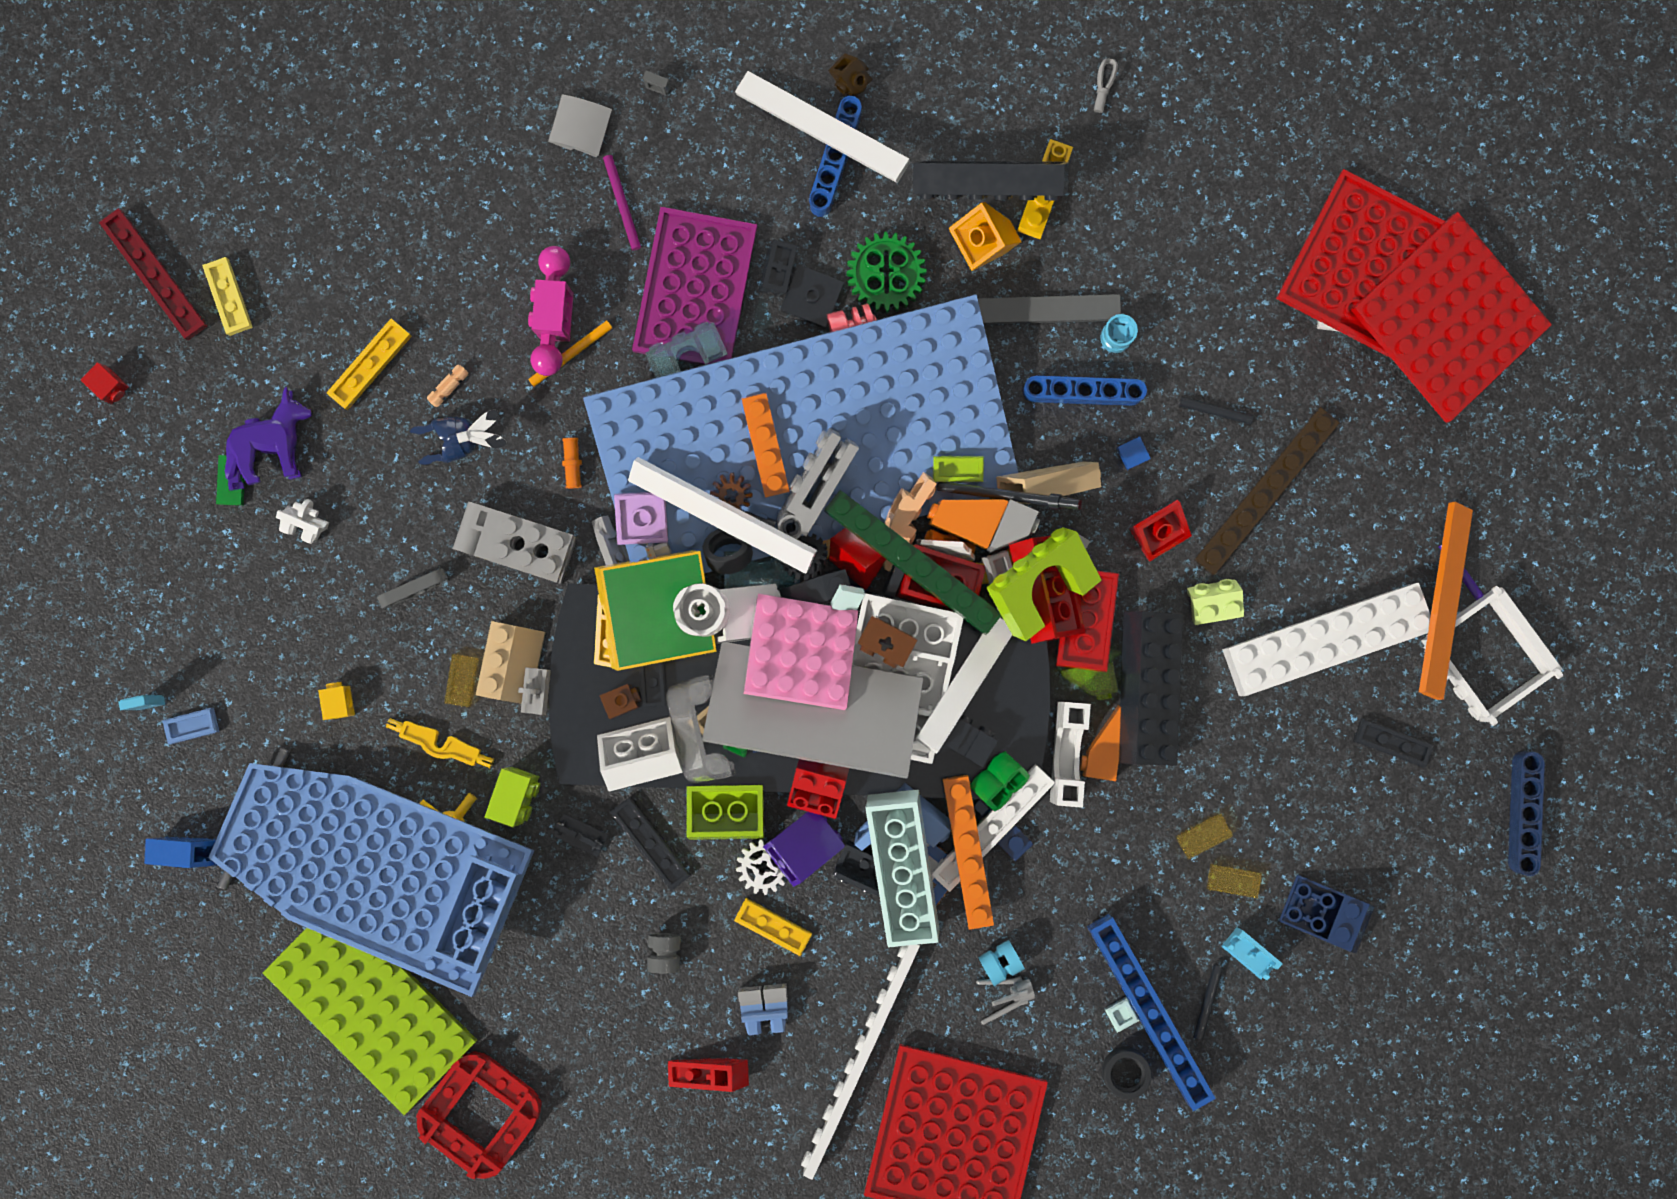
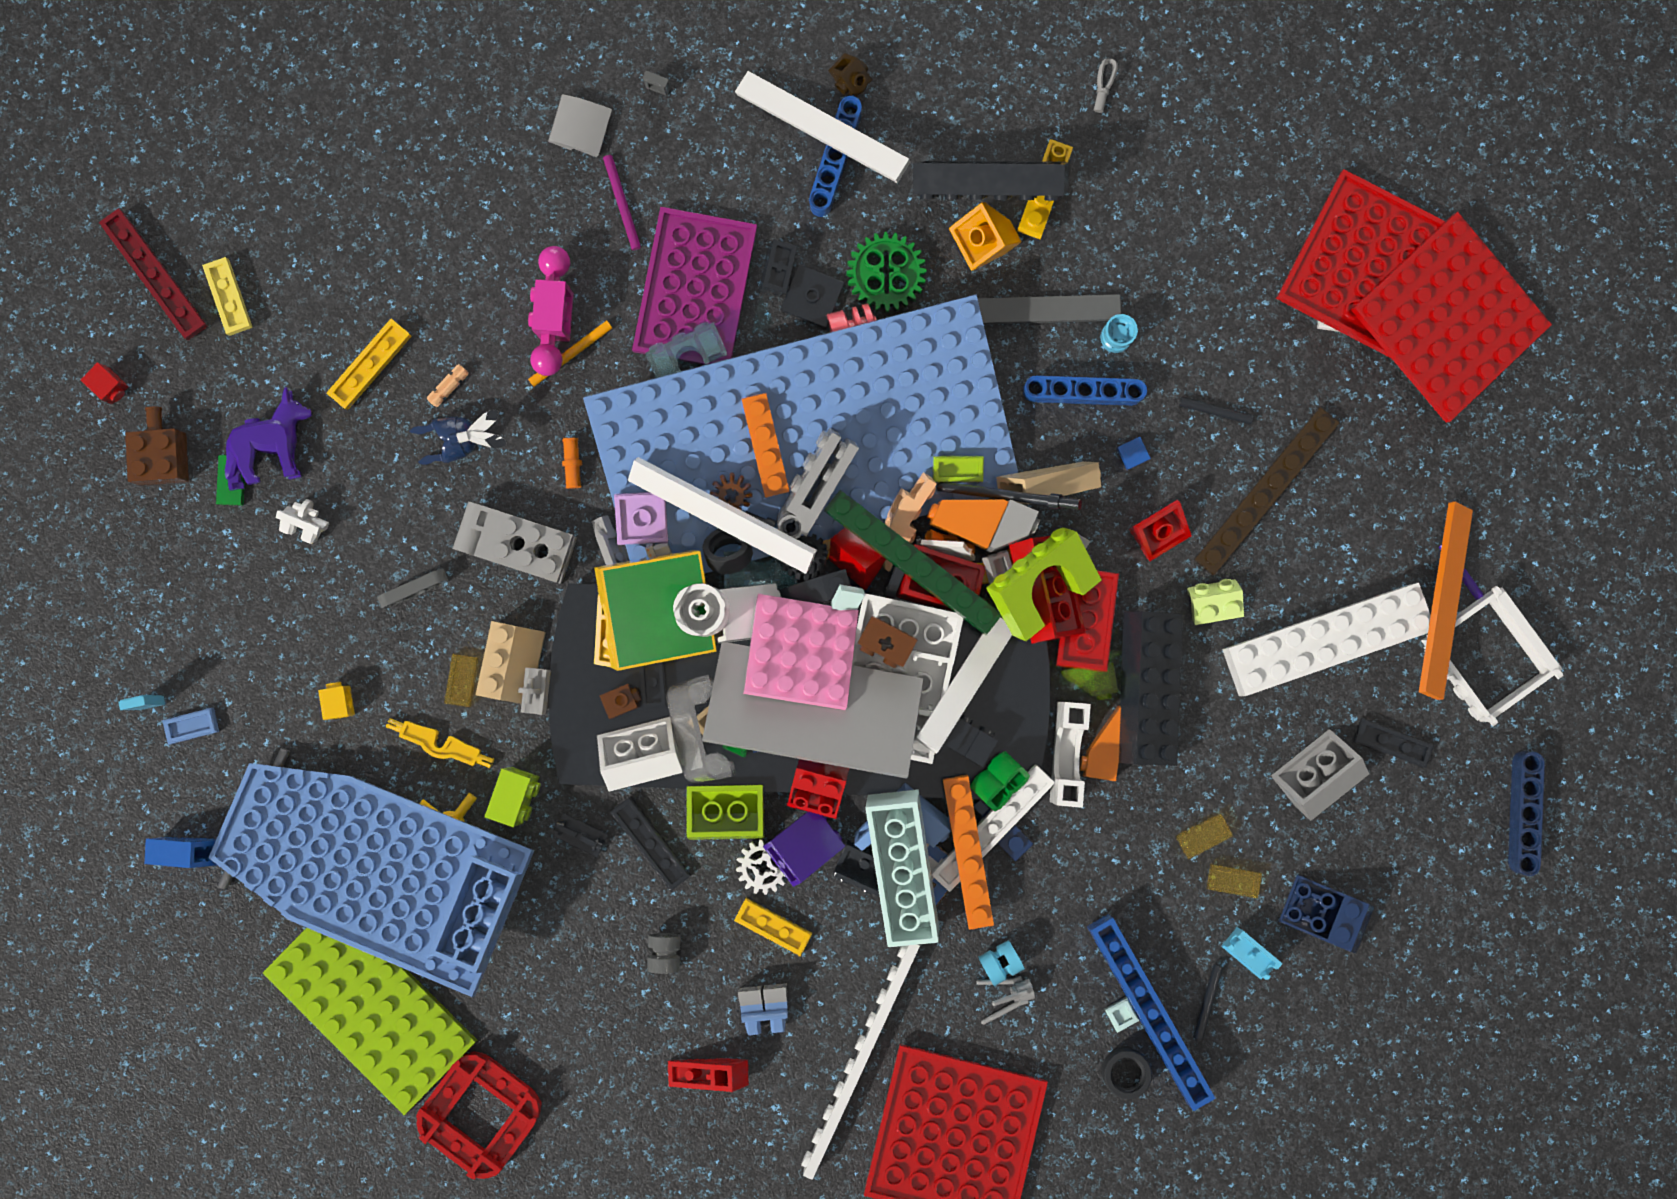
(156, 453): none -> reddish brown brick
(1320, 774): none -> light grey slope

